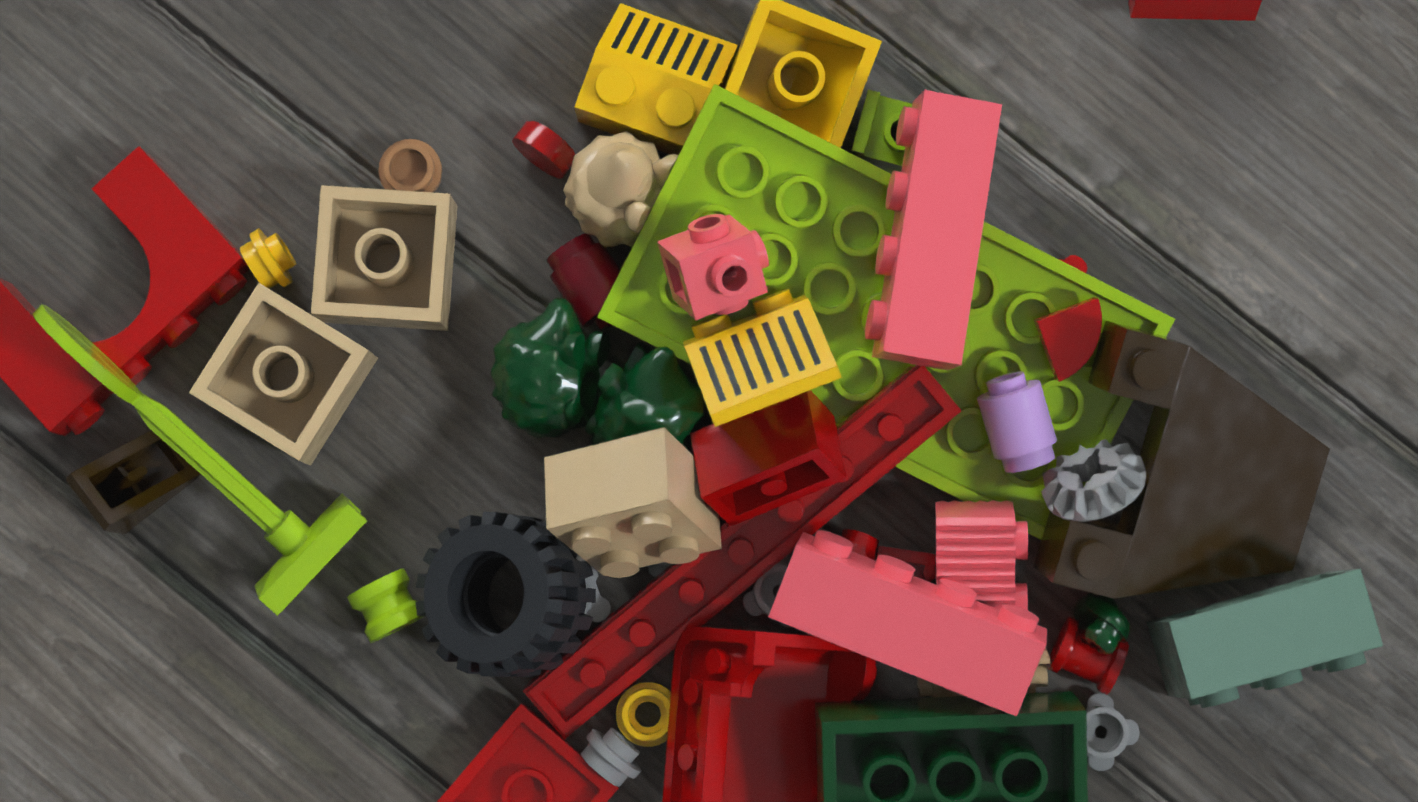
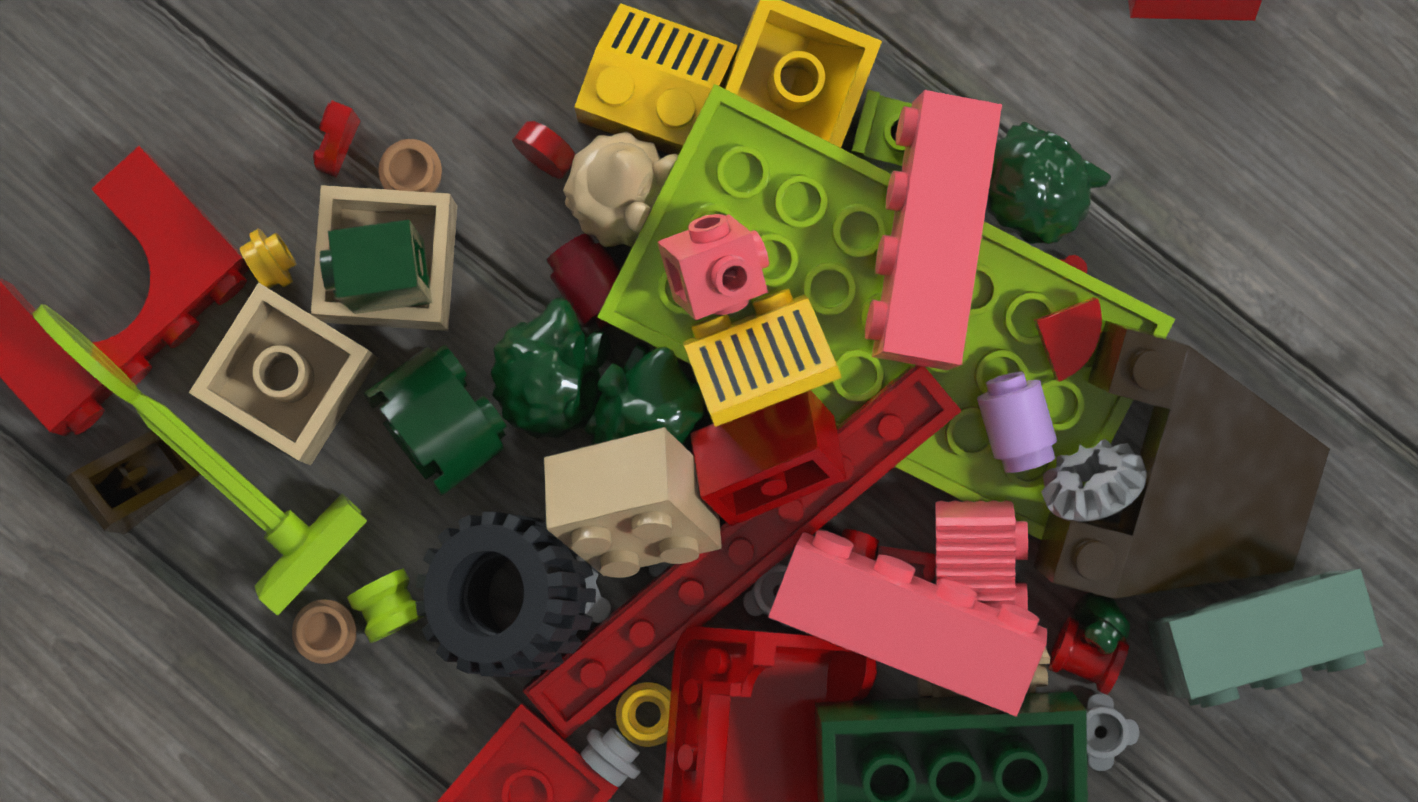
(324, 631): none -> medium nougat plate
(340, 127): none -> red tile
(376, 267): none -> dark green brick
(437, 417): none -> dark green brick
(1040, 184): none -> dark green animal

